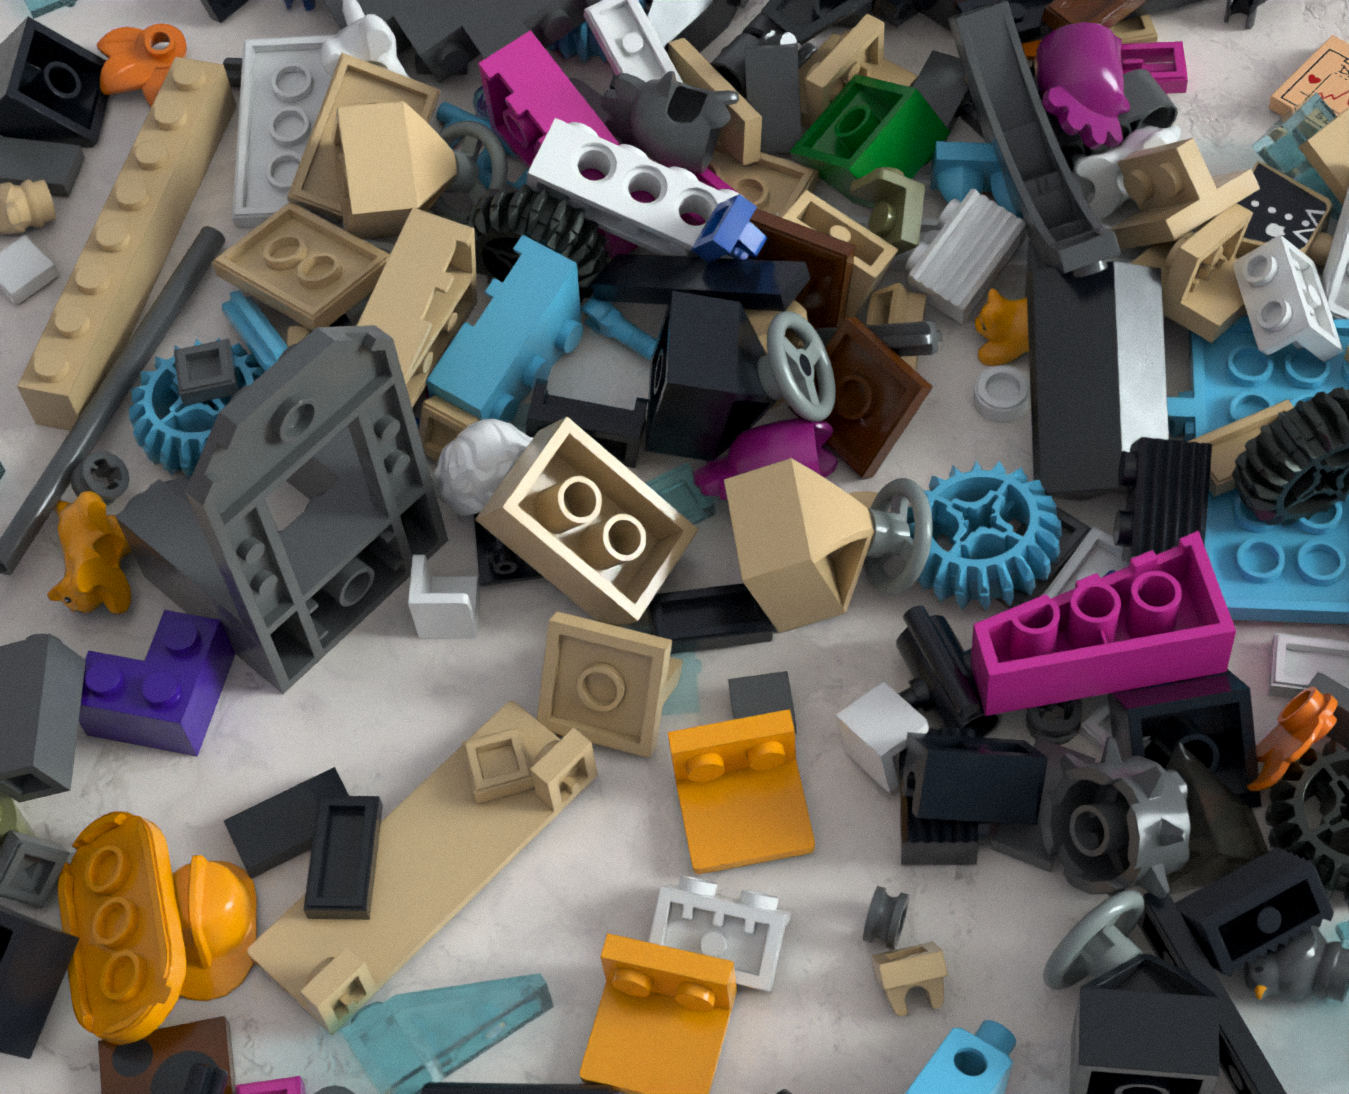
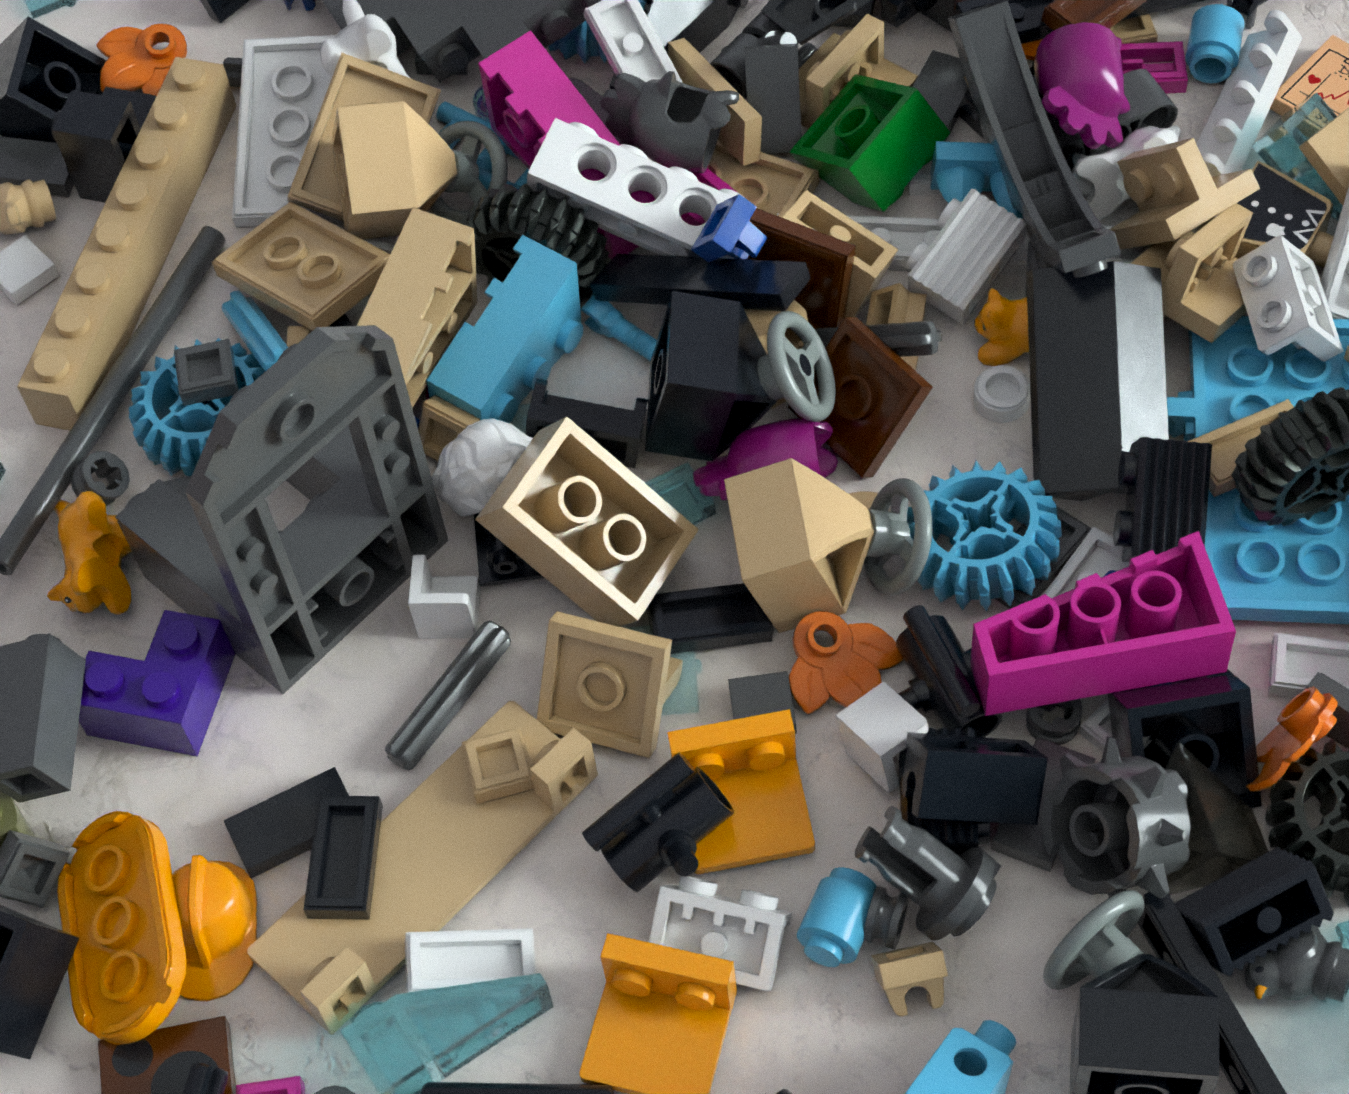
(98, 135): none -> black brick
(448, 695): none -> dark grey axle
(466, 957): none -> white tile
(660, 823): none -> black pin
(837, 917): none -> medium azure brick
(842, 670): none -> orange plate
(896, 206): olive bracket -> none
(946, 886): none -> dark grey piece
(1214, 42): none -> medium azure brick
(1248, 95): none -> white hinge

